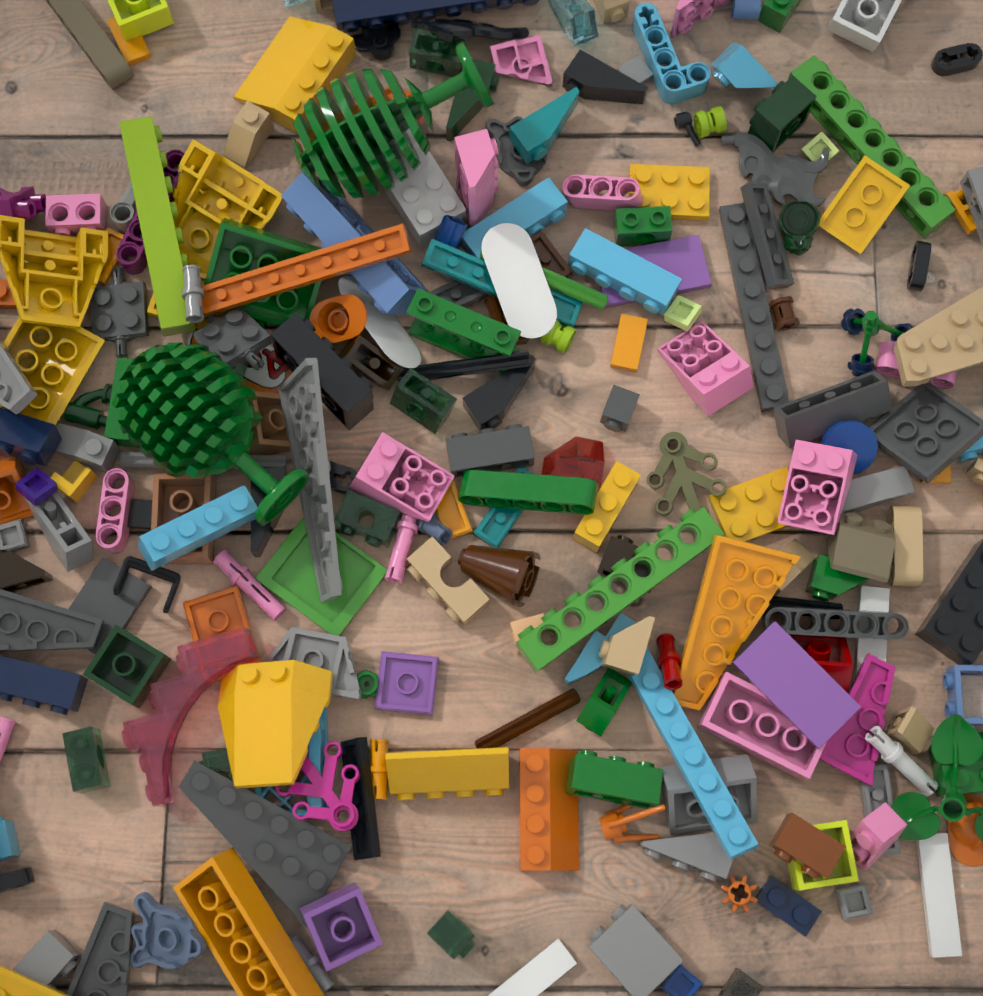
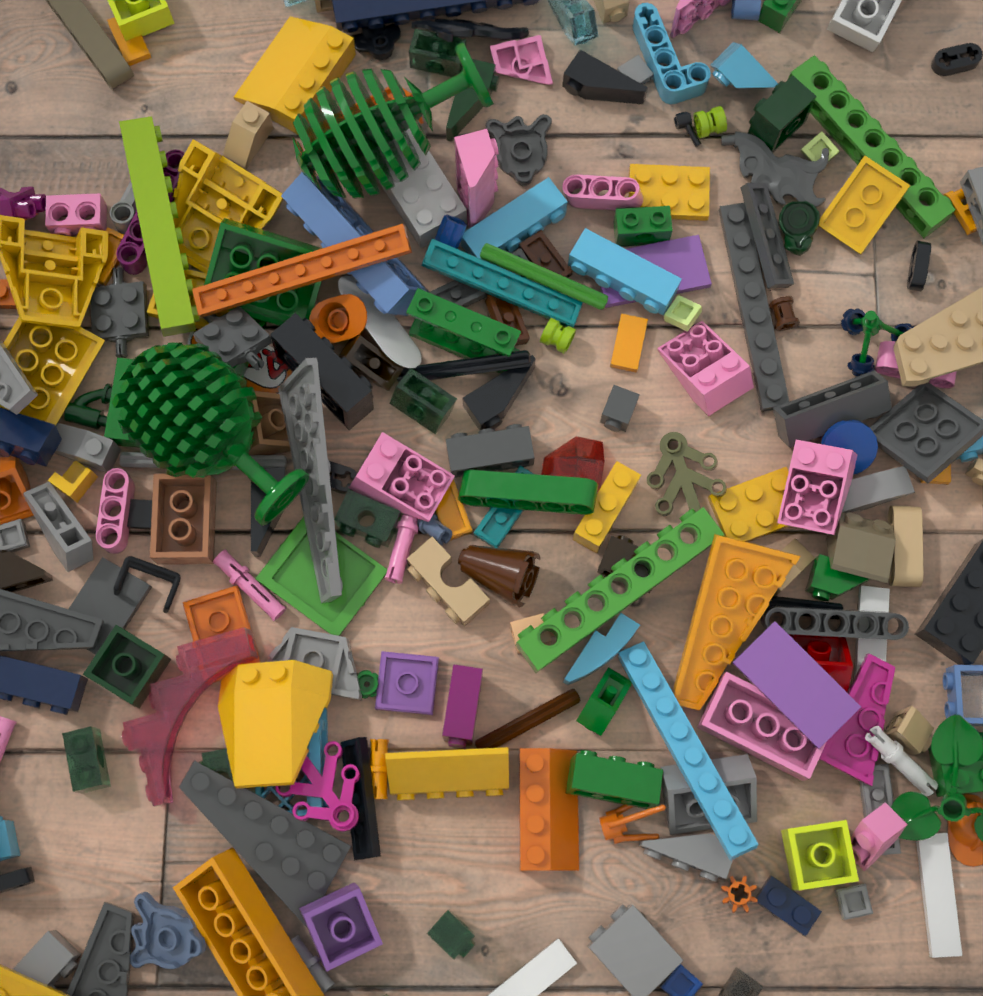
(36, 486): dark purple plate -> none
(193, 293): light grey pin -> none
(197, 527): medium azure brick -> none
(462, 706): none -> magenta brick
(519, 280): white sticker -> none
(539, 130): teal slope -> none
(627, 647): tan slope -> none
(669, 661): red pin -> none
(806, 846): dark orange brick -> none

